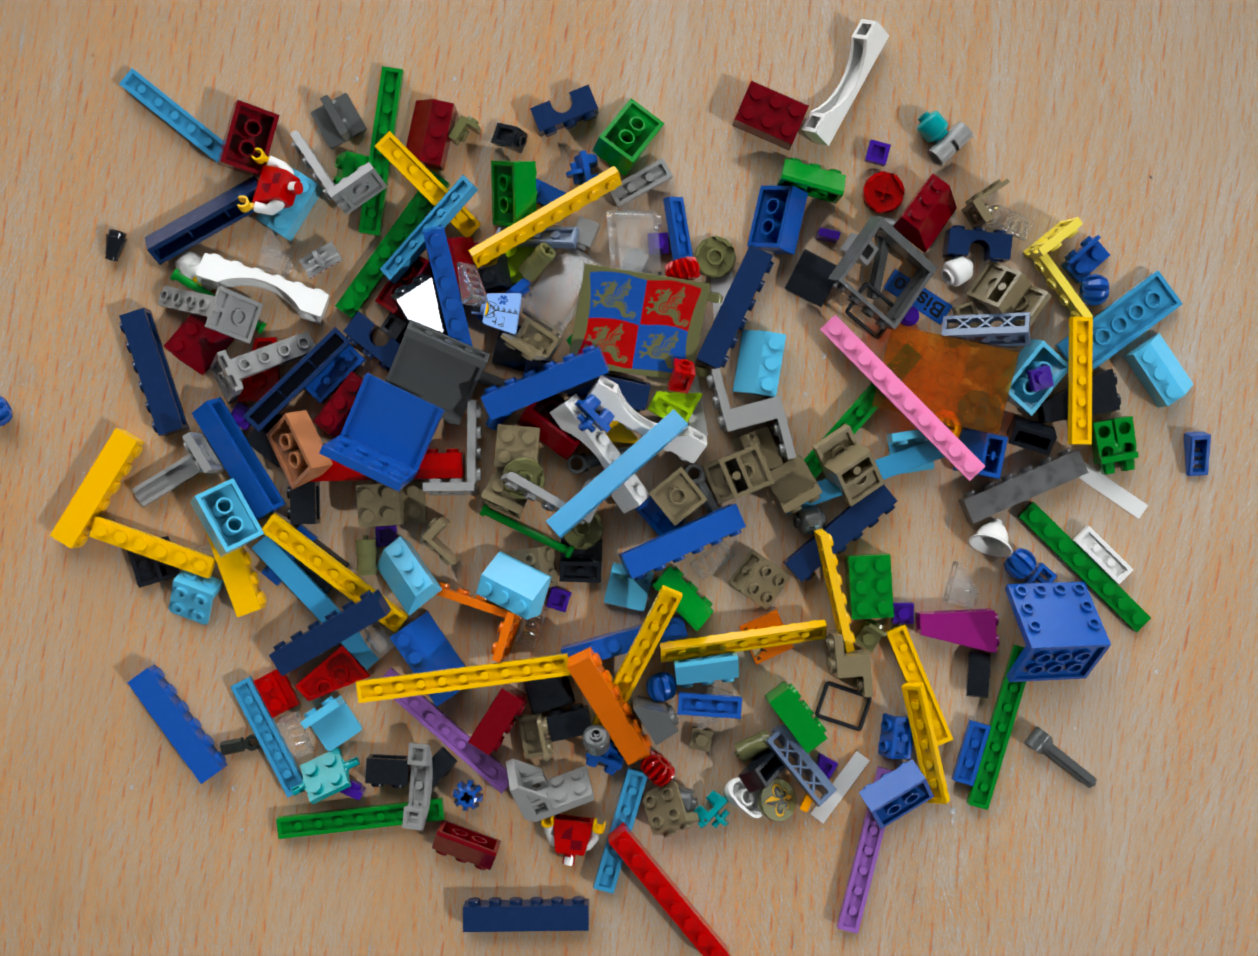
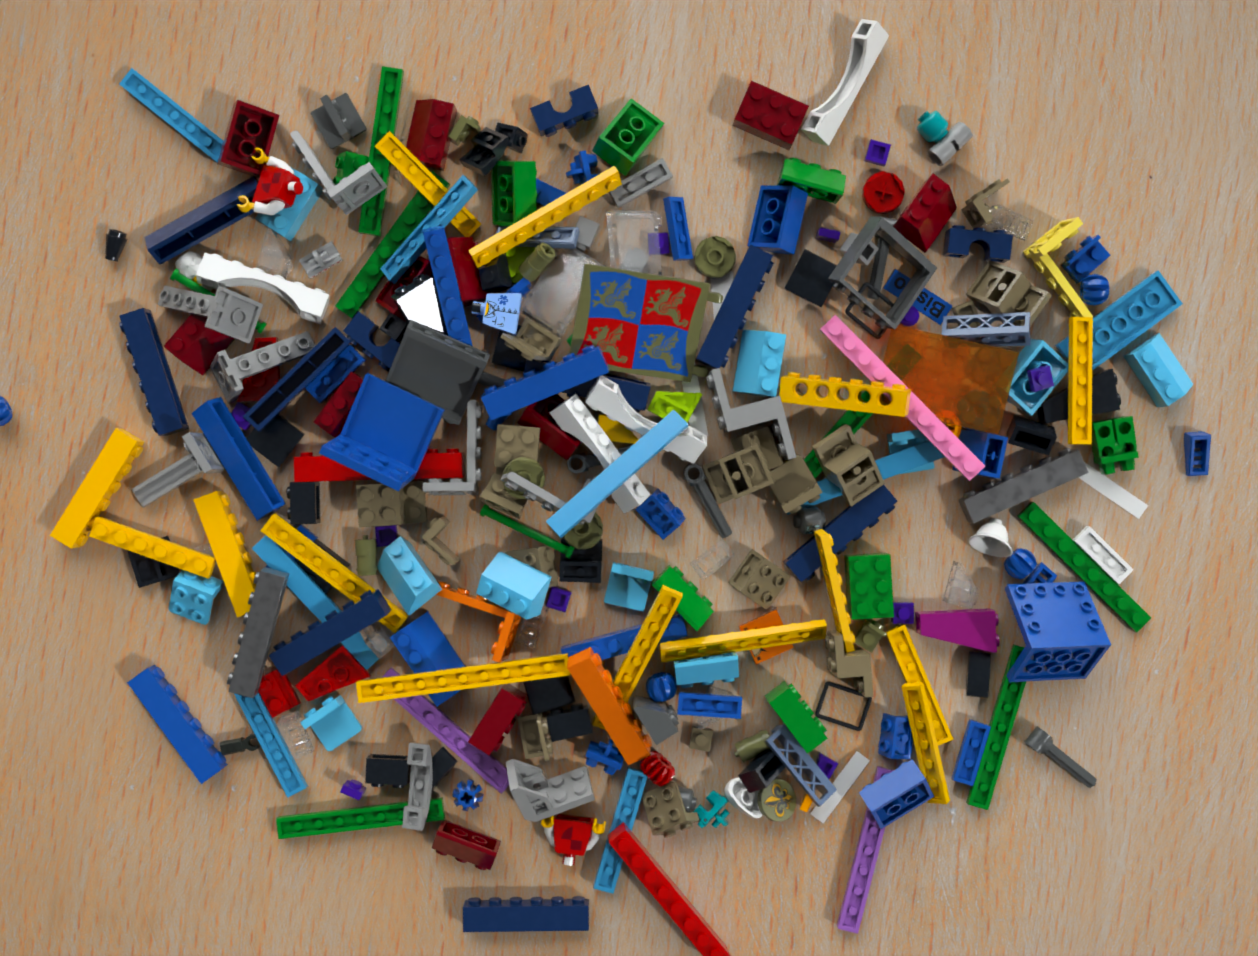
(226, 517): medium azure slope -> none
(258, 632): none -> flat silver brick
(298, 448): nougat slope -> none
(325, 775): teal plate -> none
(471, 290): clear slope -> none
(486, 151): none -> black slope
(587, 407): blue hips -> none
(596, 740): dark grey head -> none
(678, 496): dark tan bracket -> none
(681, 541): blue brick -> none
(682, 376): red bracket -> none
(683, 268): red gear -> none
(790, 393): none -> yellow brick
(957, 270): white head -> none

